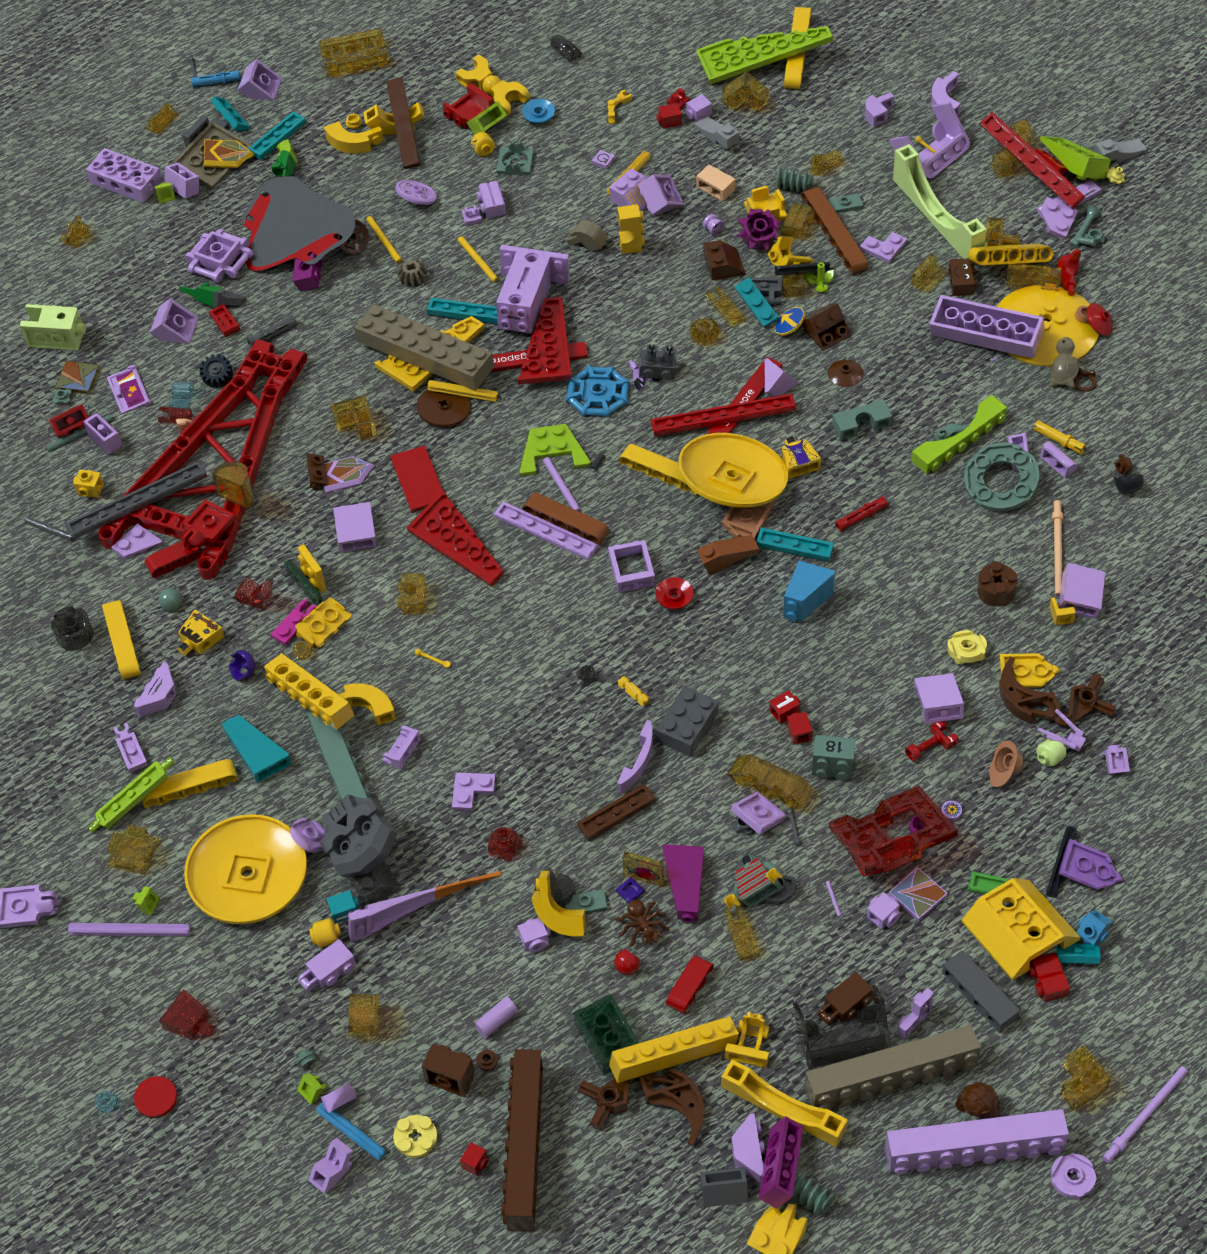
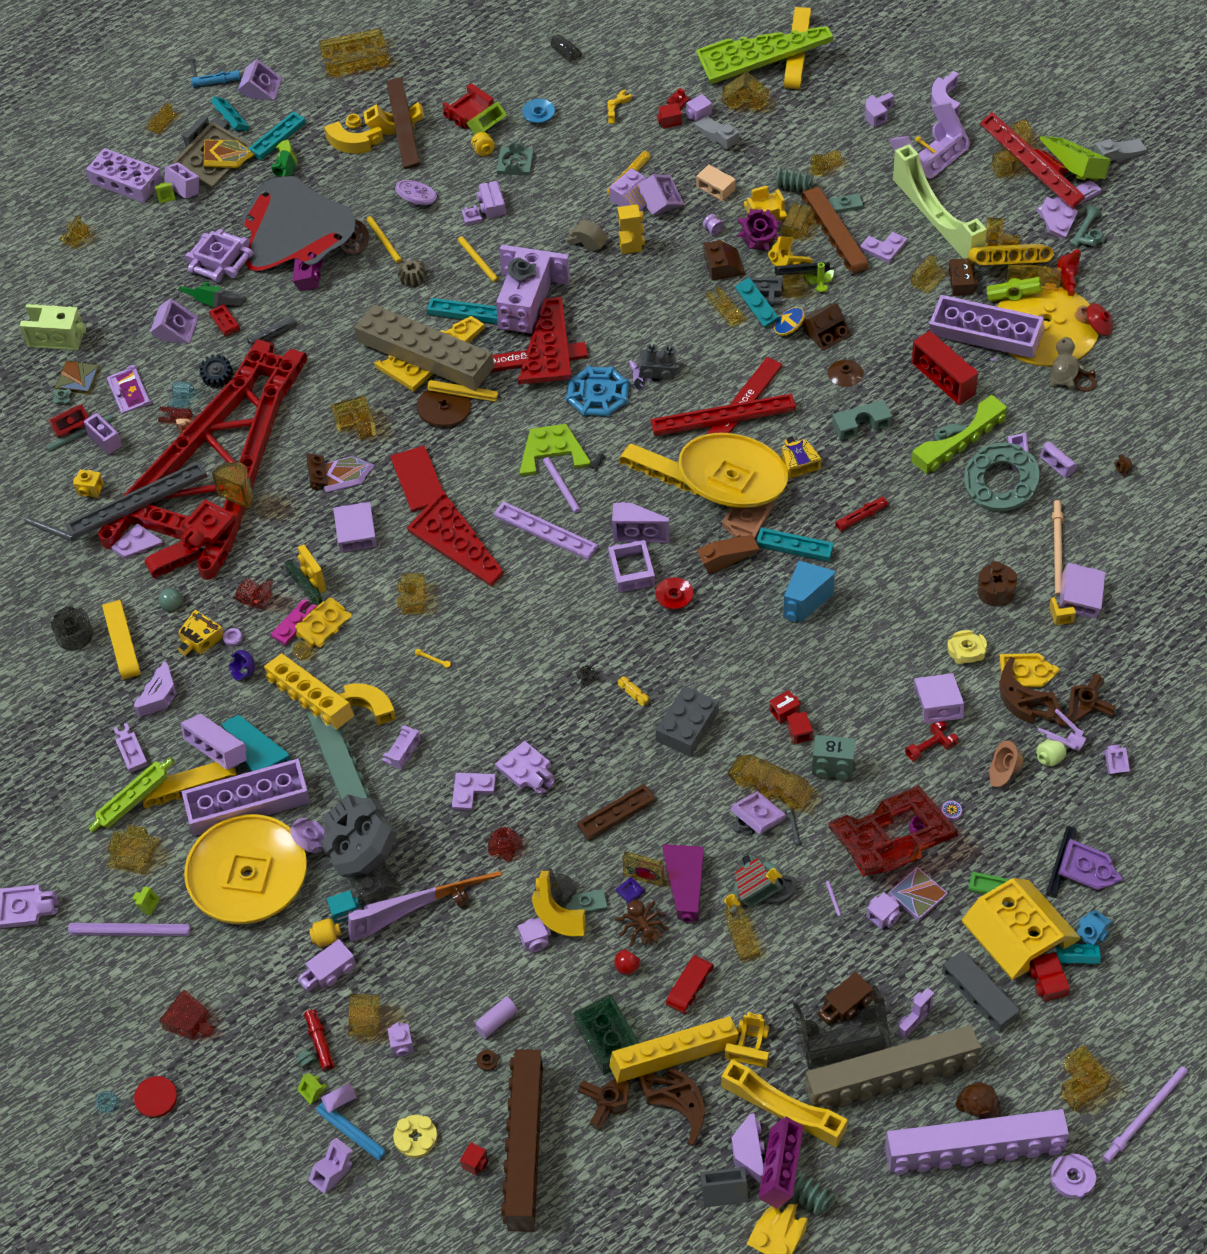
(214, 741): none -> lavender brick
(232, 637): none -> lavender tile
(255, 792): none -> lavender brick
(316, 1032): none -> red pin
(400, 1039): none -> lavender brick
(448, 1070): reddish brown brick -> none
(460, 897): none -> reddish brown plate
(500, 90): yellow piece -> none
(521, 269): none -> dark grey animal
(526, 768): none -> lavender plate
(566, 518): dark orange beam -> none
(603, 159): lavender tile -> none
(630, 776): lavender slope -> none
(638, 524): none -> lavender slope
(704, 330): clear yellow gear -> none
(777, 380): lavender slope -> none
(944, 367): none -> red brick
(1004, 290): none -> lime piece
(1066, 441): yellow pin -> none
(1115, 175): light yellow plant -> none
(1129, 484): black hair -> none

